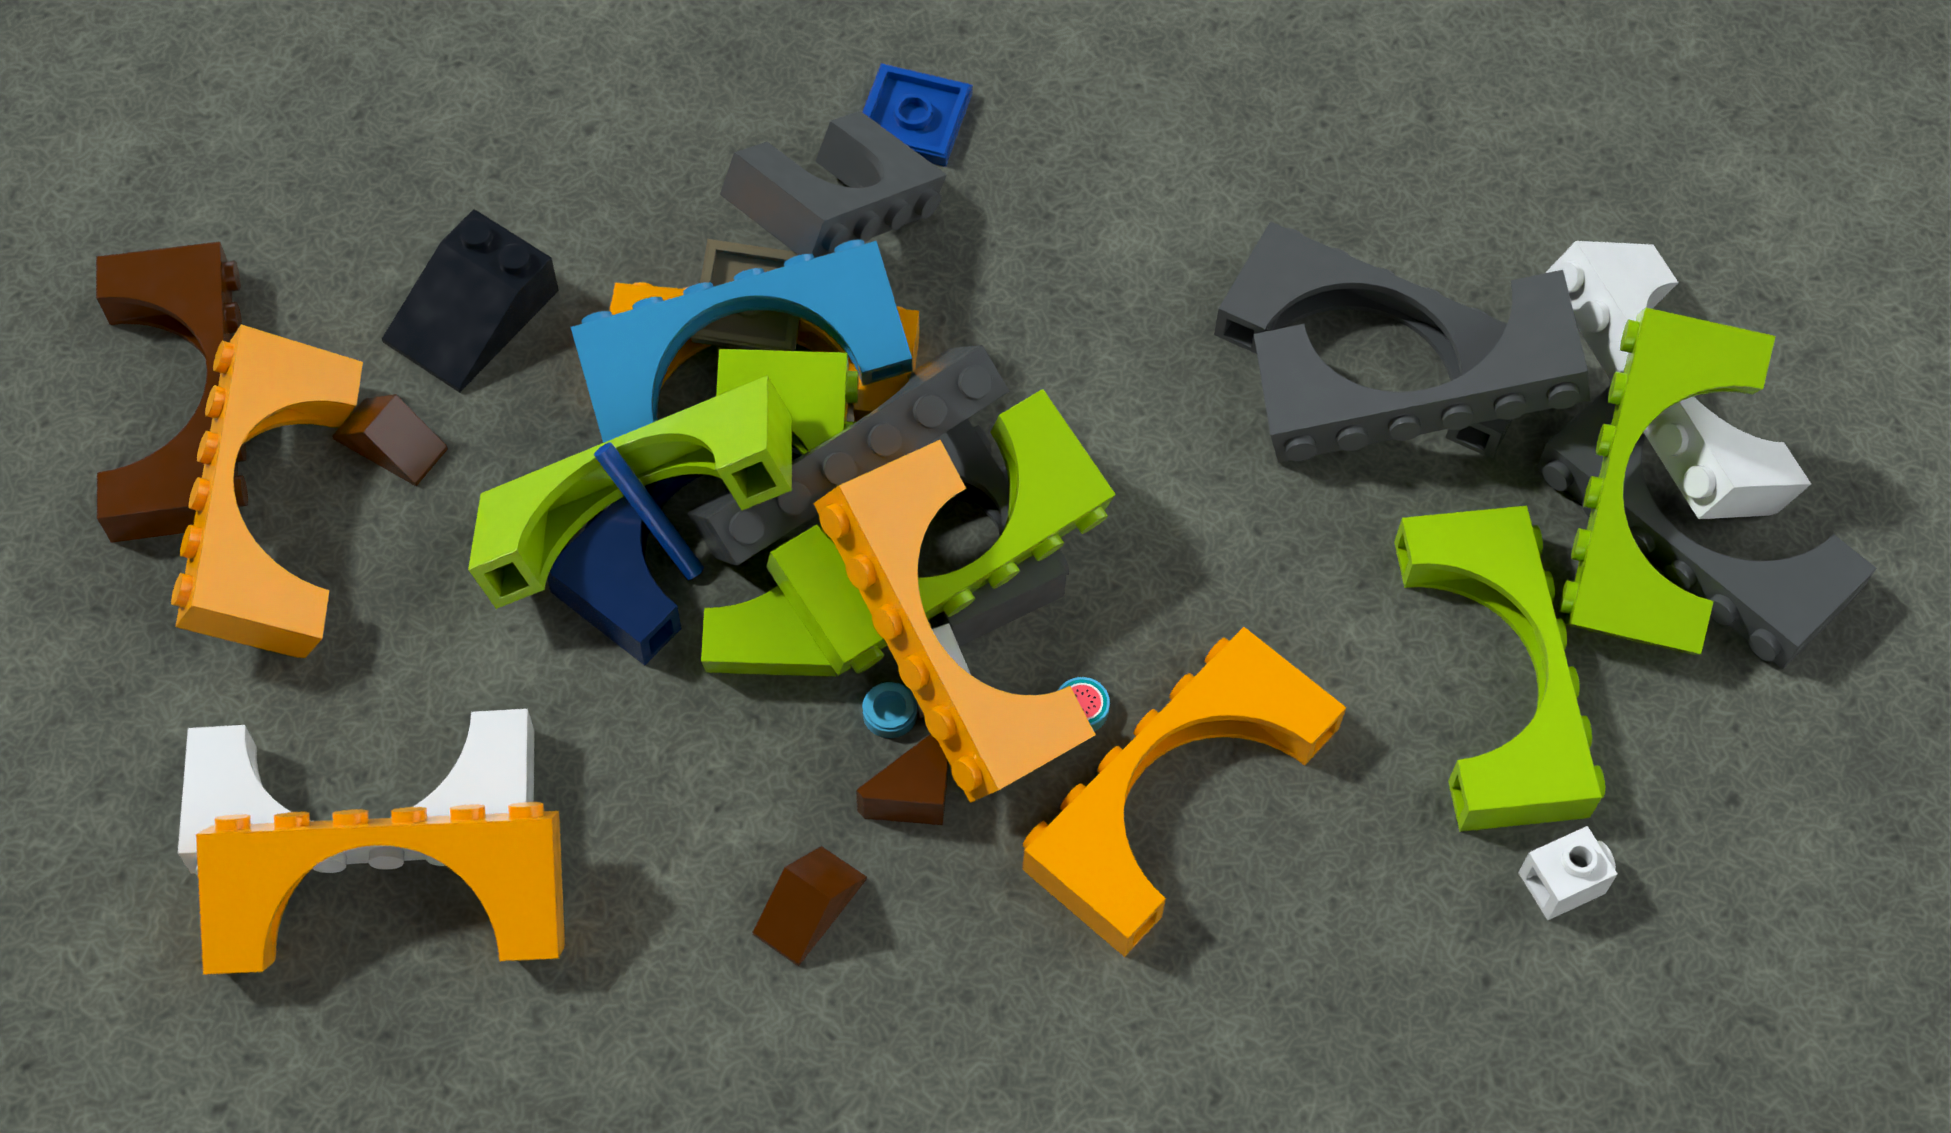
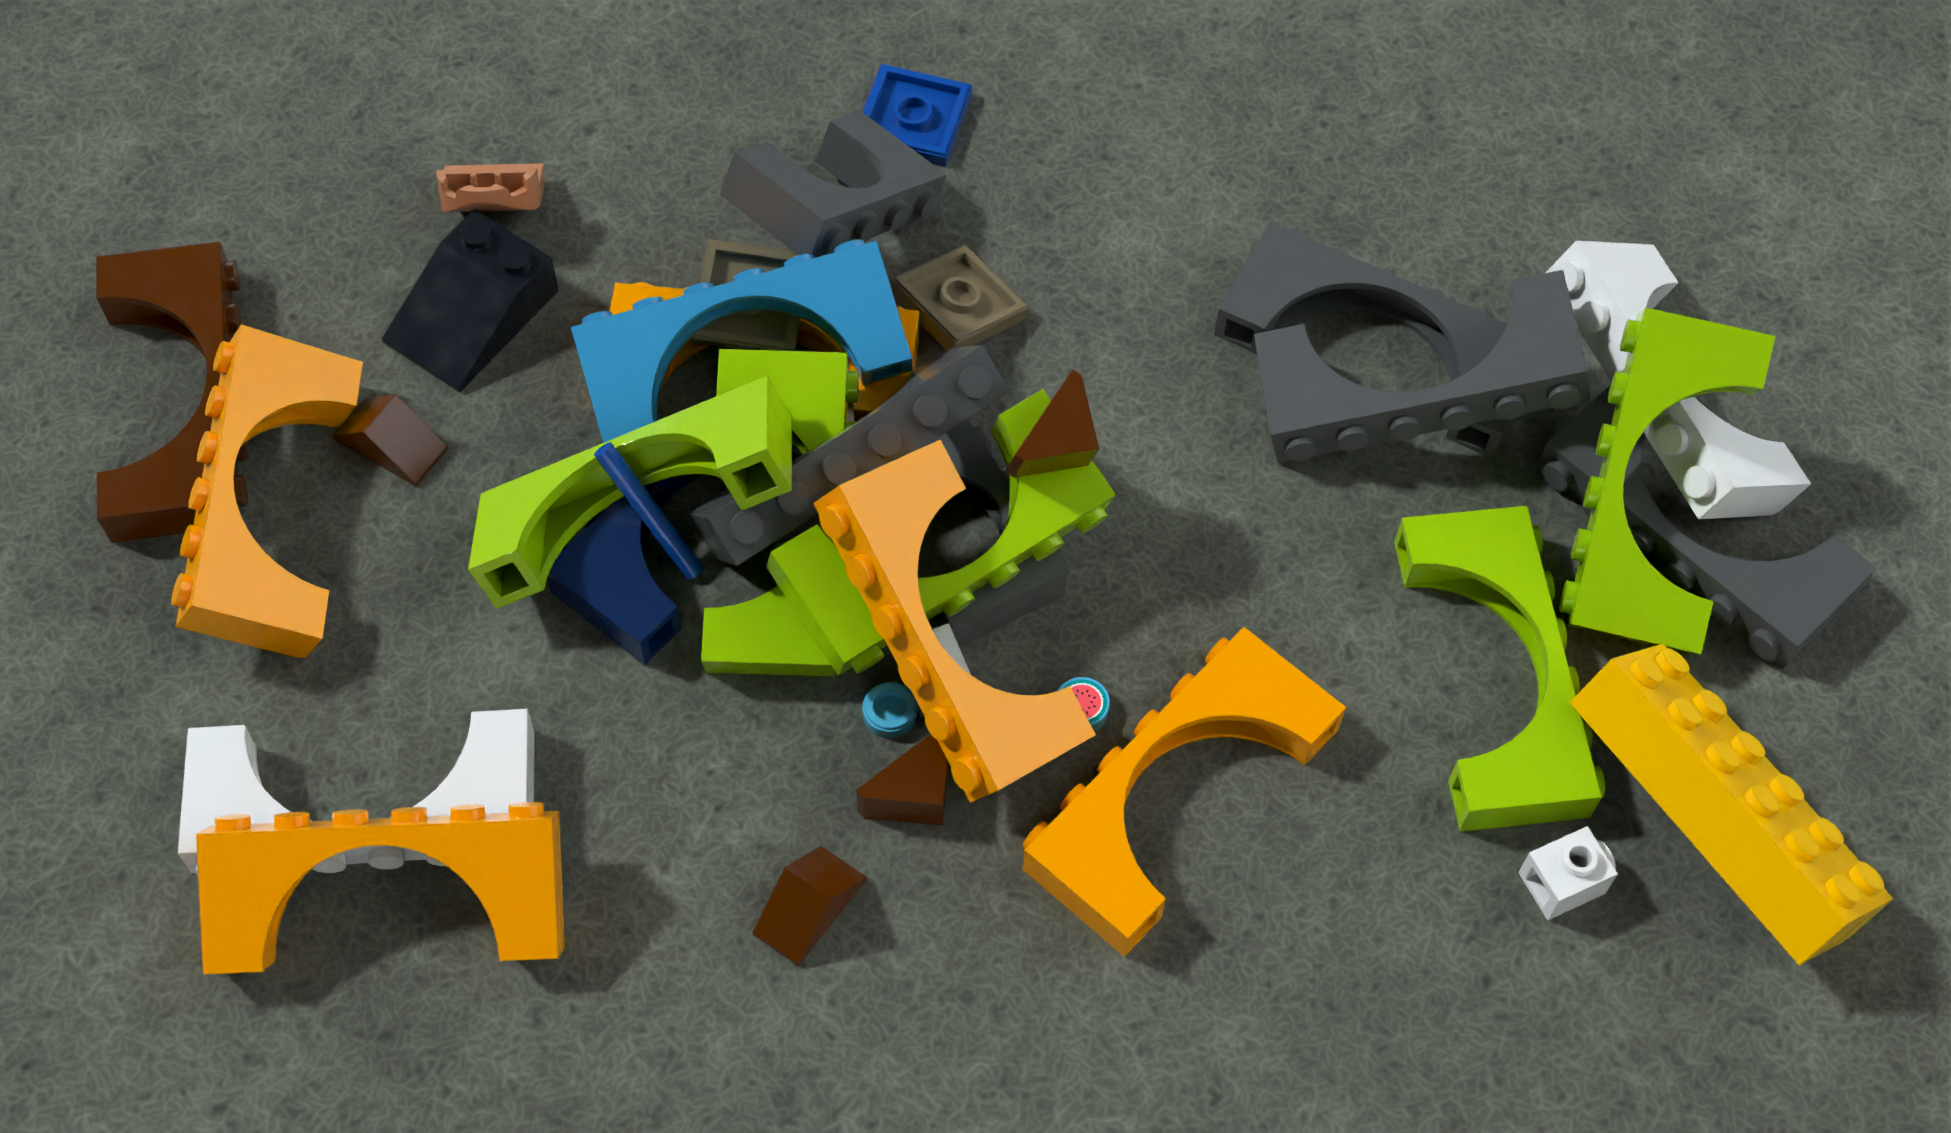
(491, 187): none -> nougat slope
(959, 299): none -> dark tan plate
(1061, 436): none -> reddish brown slope
(1731, 801): none -> yellow brick

